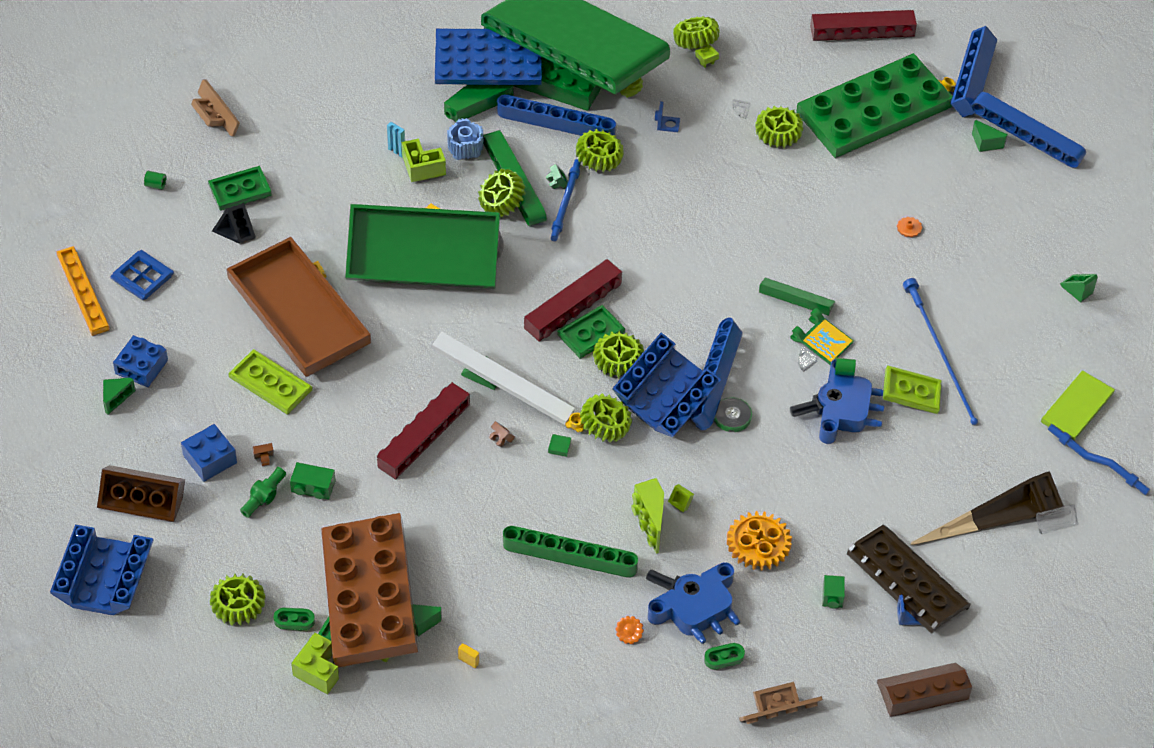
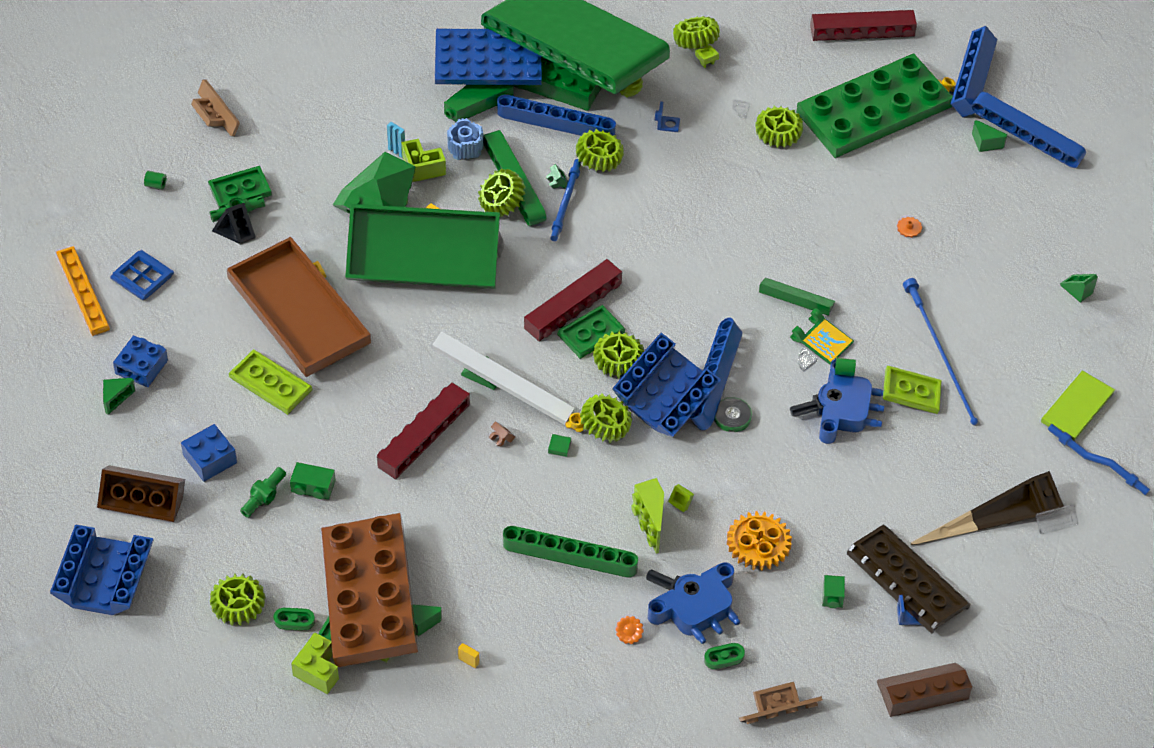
(251, 204): none -> green pin
(263, 452): dark orange tile -> none
(381, 183): none -> green wedge

